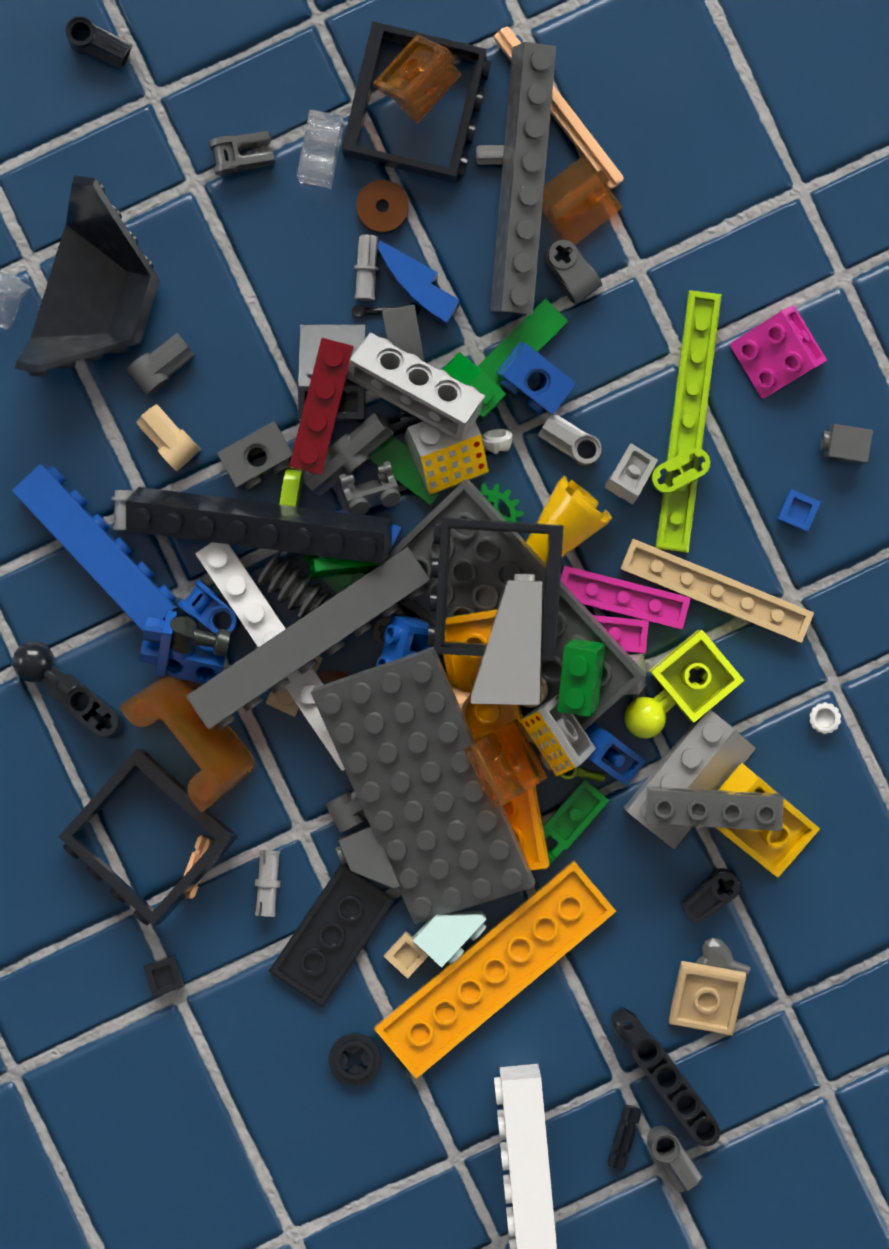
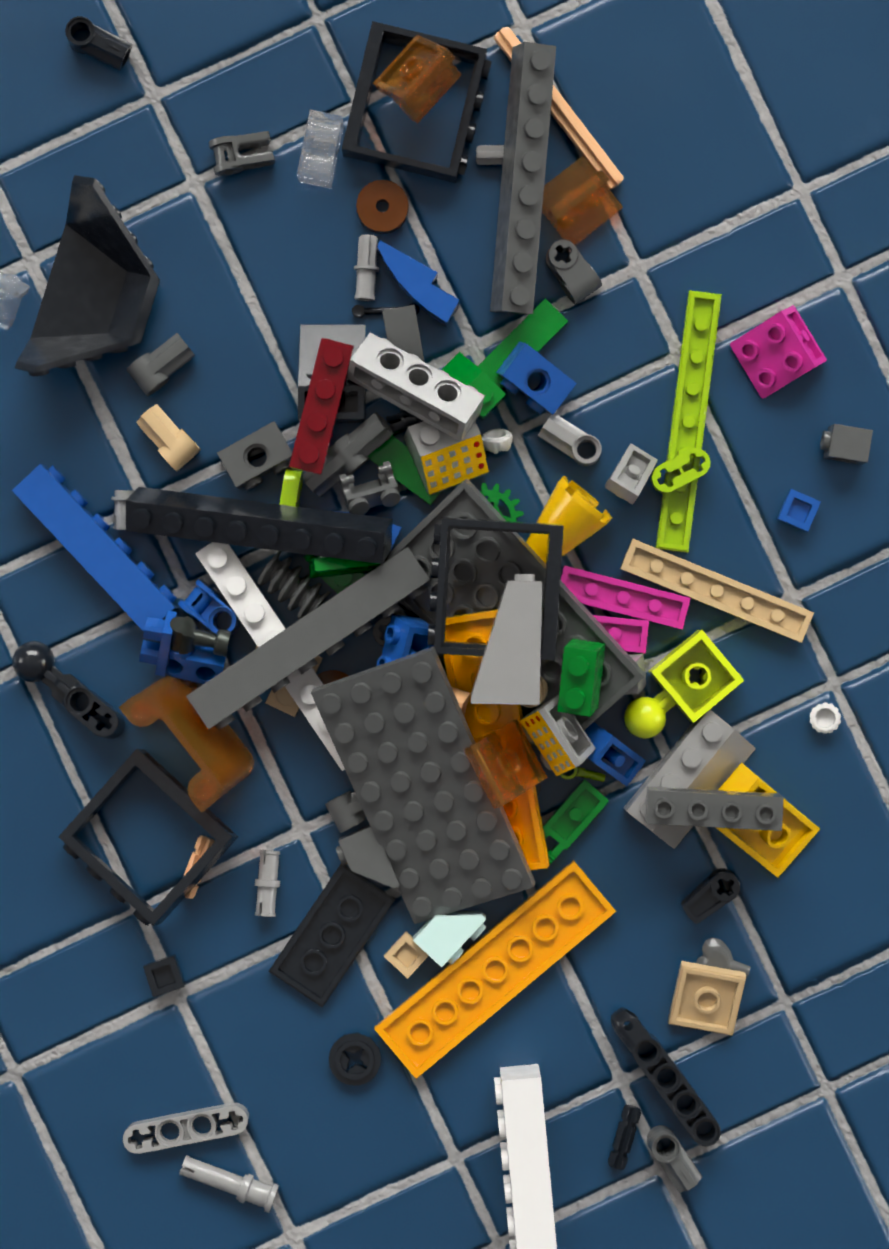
(187, 1133): none -> light grey beam
(245, 1187): none -> light grey pin

